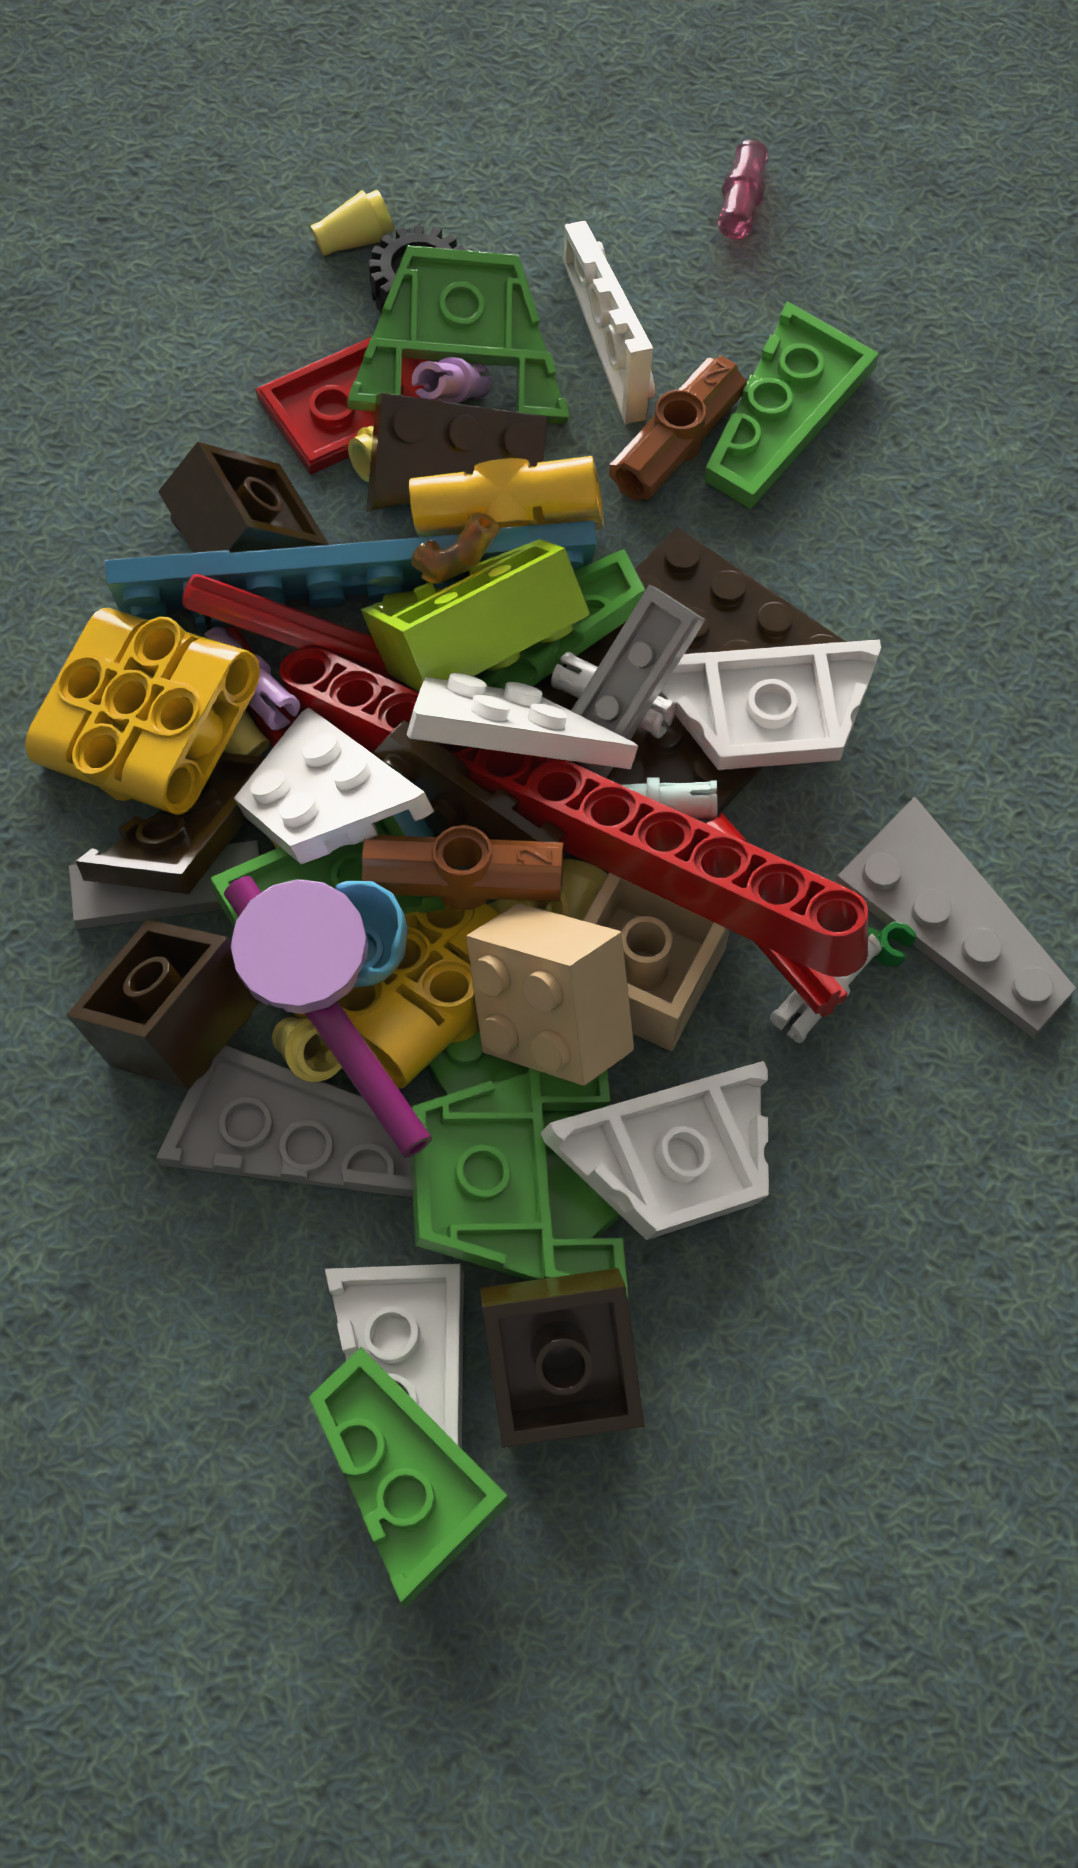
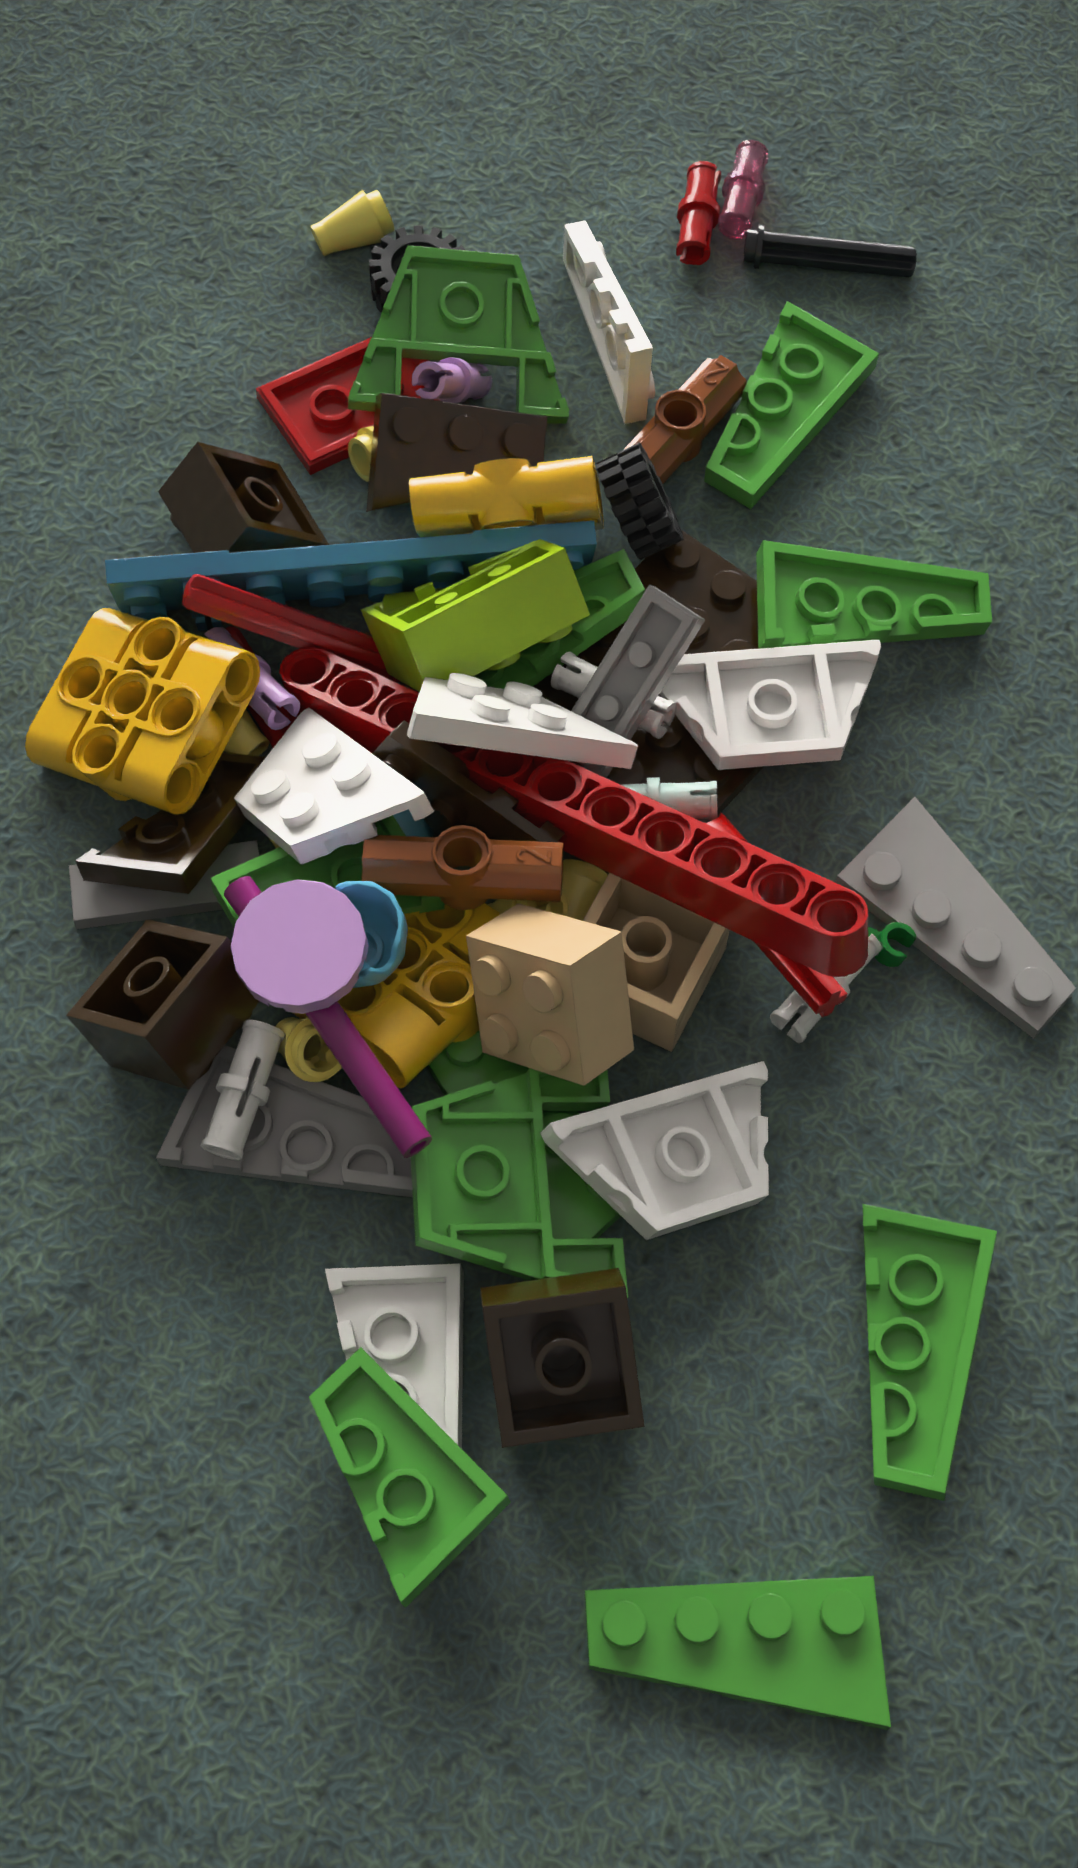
(242, 1090): none -> white pin
(461, 556): clear orange arm -> none
(639, 501): none -> black tyre
(698, 213): none -> red pin
(761, 1642): none -> bright green wing
(828, 253): none -> black axle
(851, 597): none -> bright green wing
(923, 1328): none -> bright green wing

